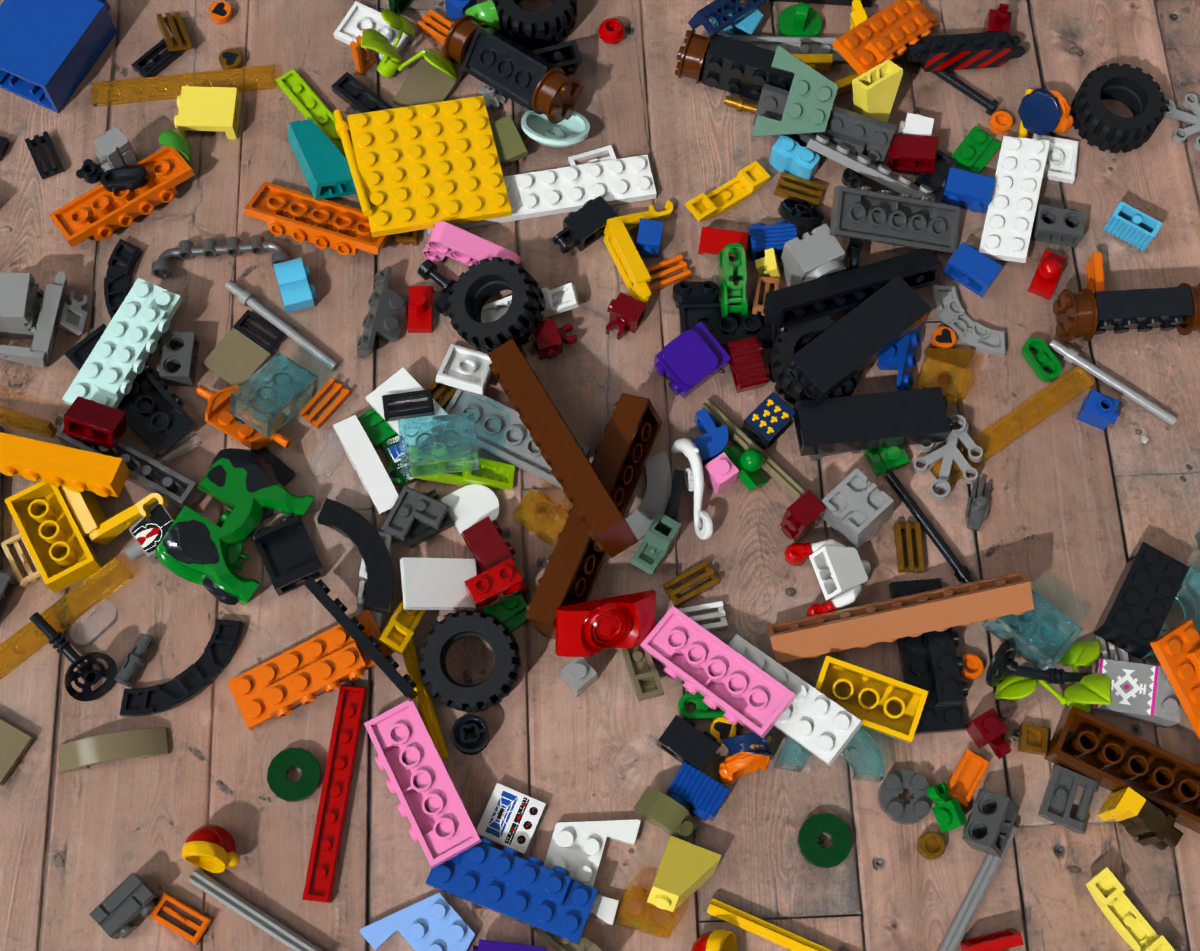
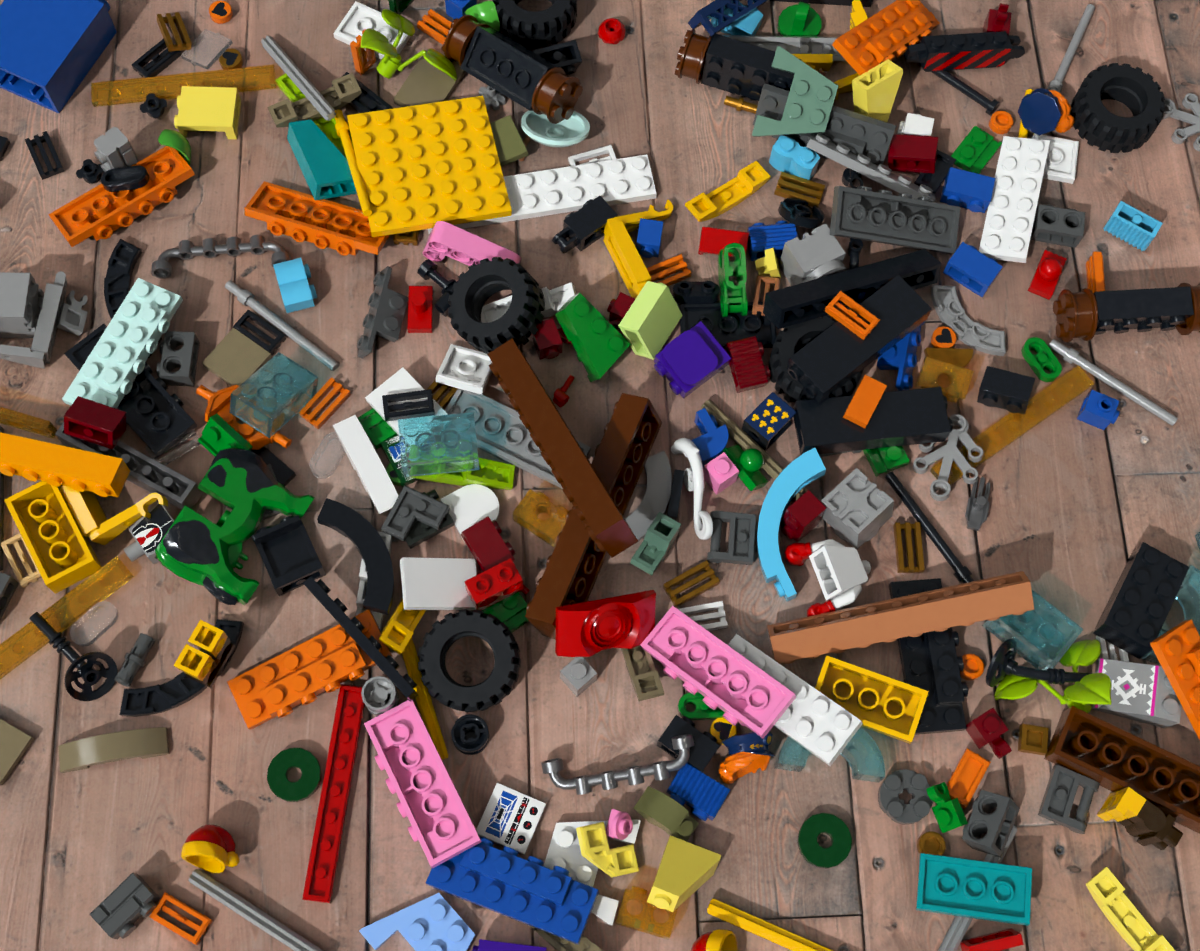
(154, 112): none -> black plate
(206, 49): none -> clear piece
(208, 661): none -> yellow hips
(220, 436): none -> green plate
(298, 78): none -> light grey axle
(339, 95): none -> dark tan slope
(379, 695): none -> light grey wheel
(560, 396): none -> red hand
(591, 335): none -> green wedge
(596, 849): none -> light yellow tile
(619, 825): none -> bright pink plate
(634, 774): none -> flat silver bar
(650, 319): none -> yellowish green brick
(739, 541): none -> dark grey plate
(785, 487): none -> medium azure arch
(849, 318): none -> orange tile
(865, 401): none -> orange tile
(974, 889): none -> teal plate
(1005, 390): none -> black brick
(1056, 84): none -> light grey bar

